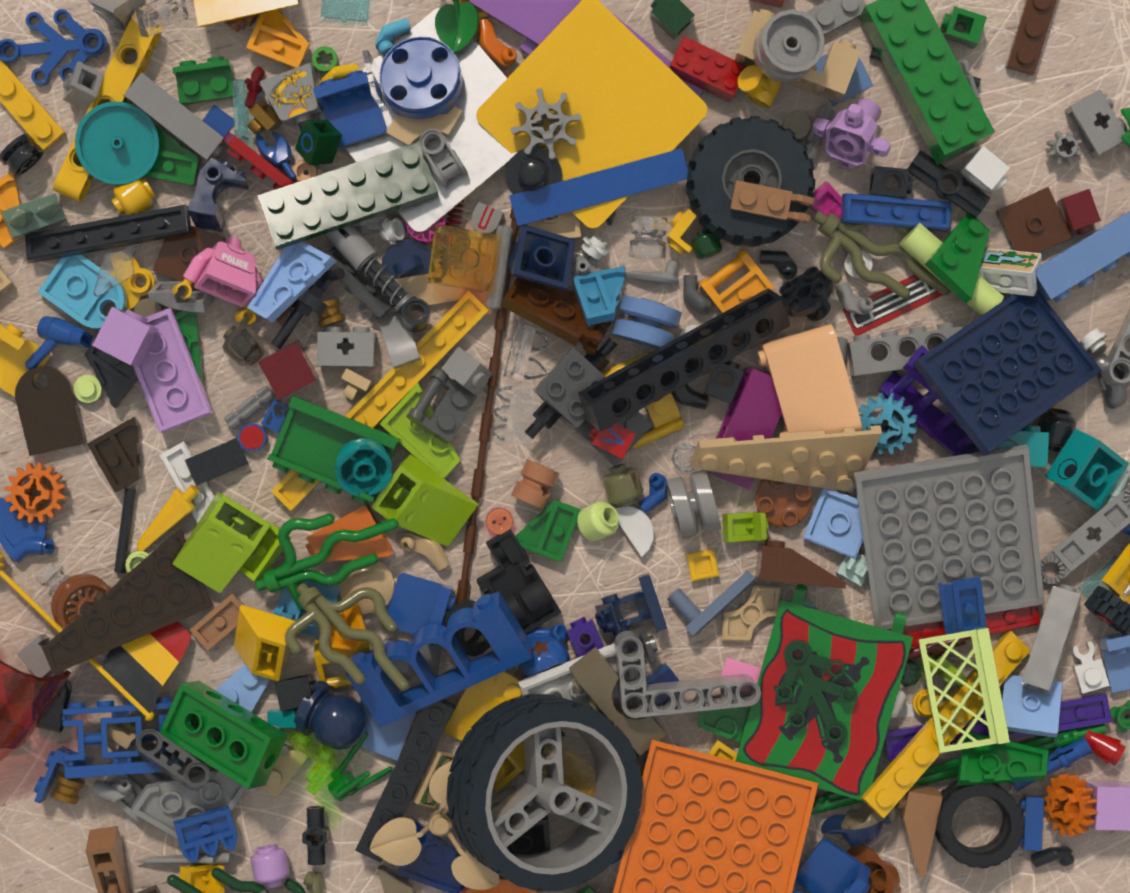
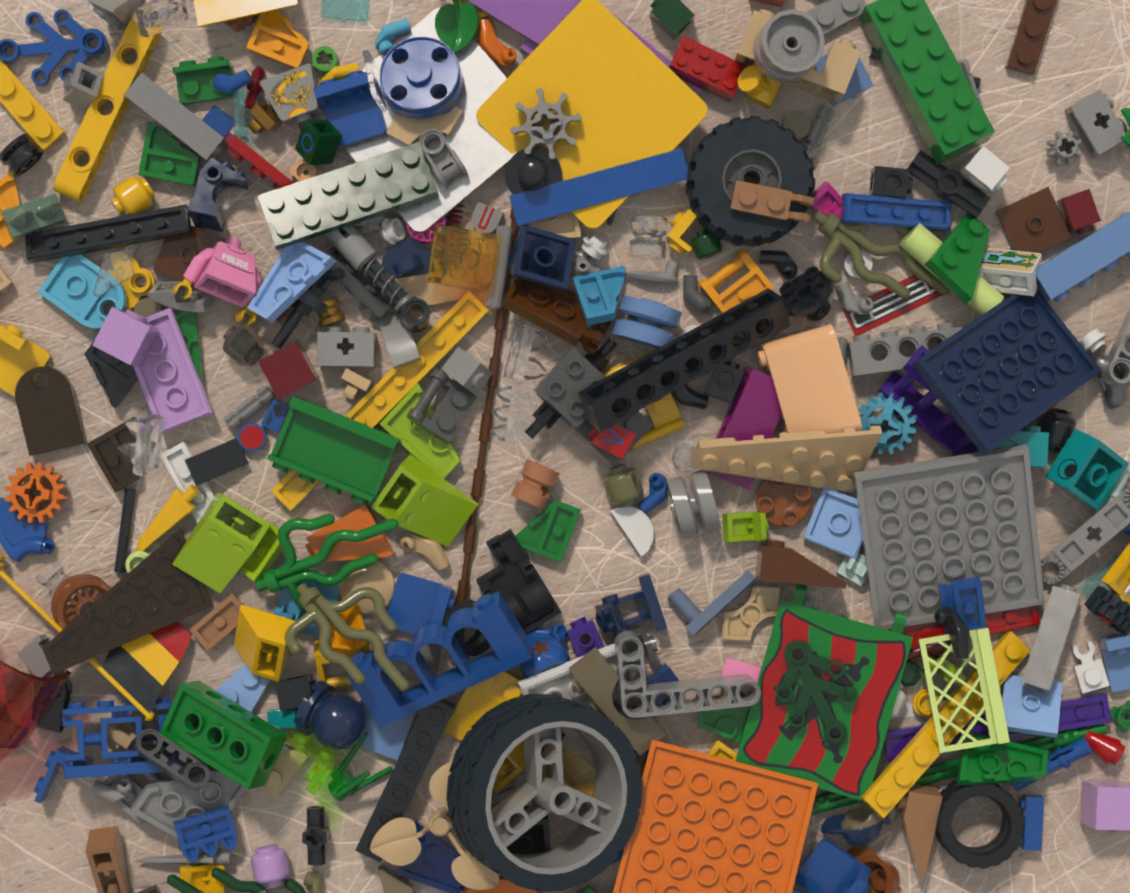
(57, 332): blue piece -> none
(67, 789): pearl gold wheel -> none
(87, 388): yellowish green plate -> none
(117, 143): teal piece -> none
(146, 450): none -> clear tile
(229, 84): none -> blue arm
(279, 155): blue hand -> none
(363, 467): teal cylinder -> none
(422, 794): tan tile -> none
(499, 521): tile -> none
(598, 521): yellowish green head -> none
(702, 564): yellow tile -> none
(853, 134): lavender piece -> none
(957, 630): none -> black arm
(972, 23): green brick -> none
(1052, 854): black arm -> none
(1069, 805): orange gear -> none

